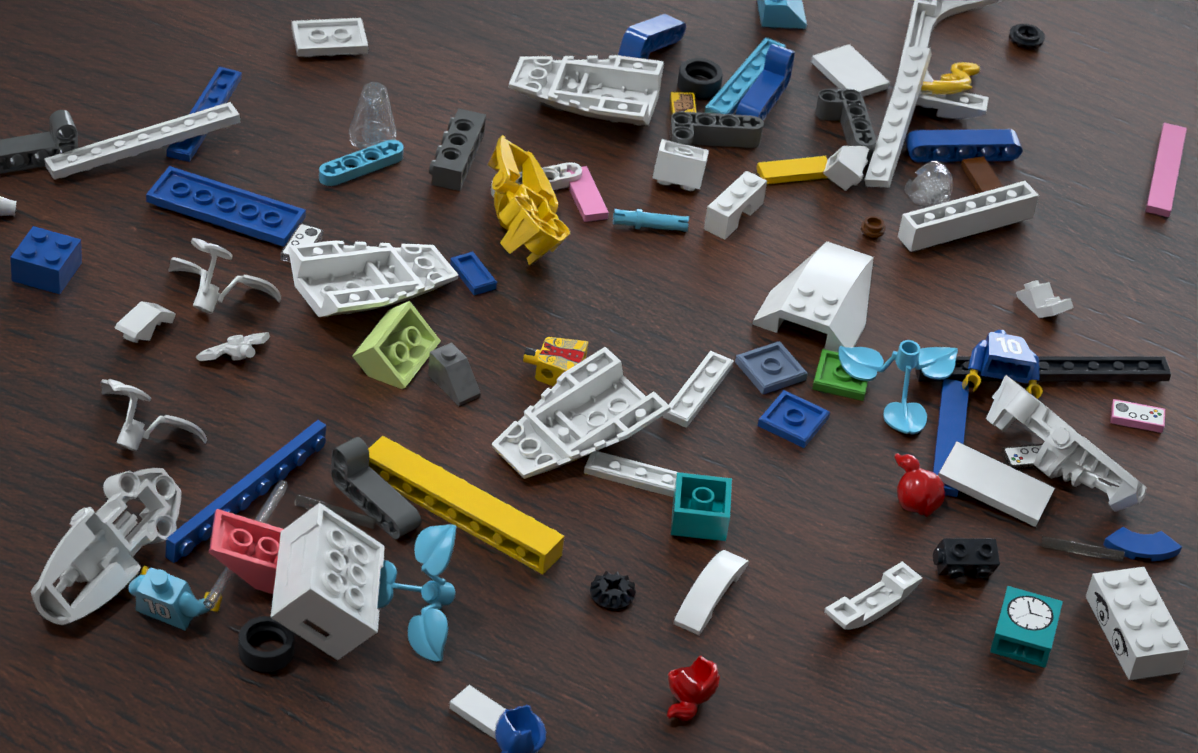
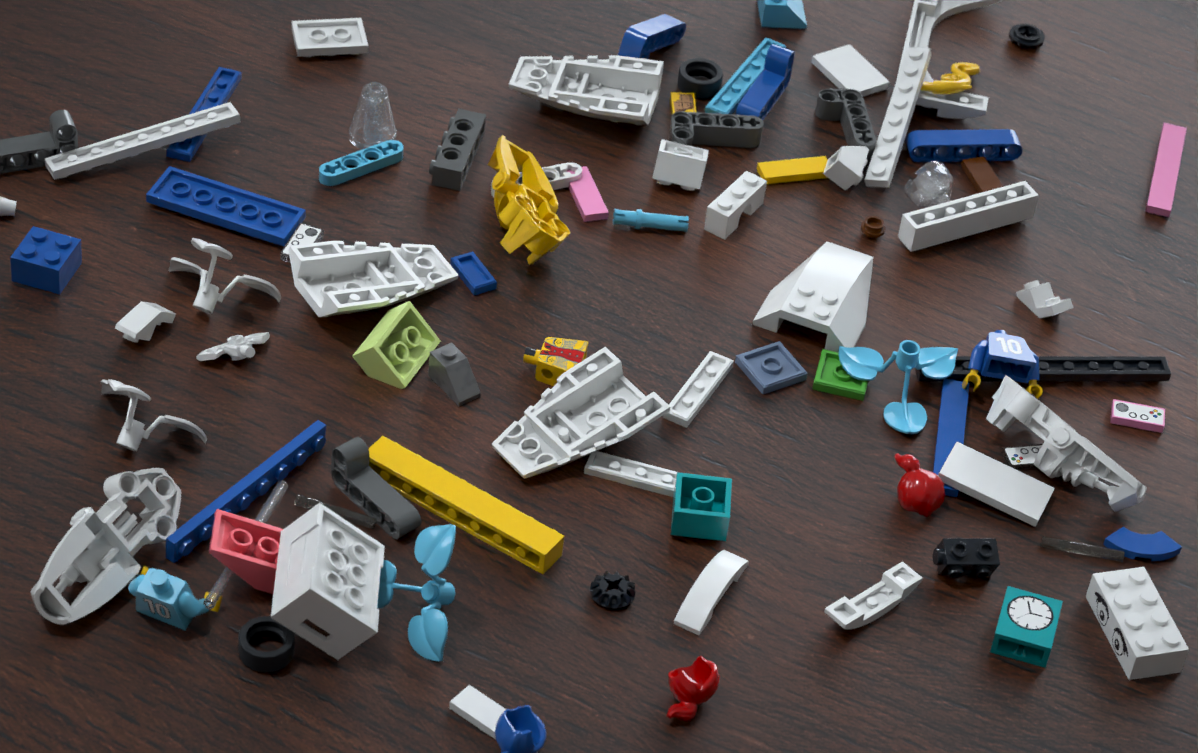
(793, 419): blue tile -> none

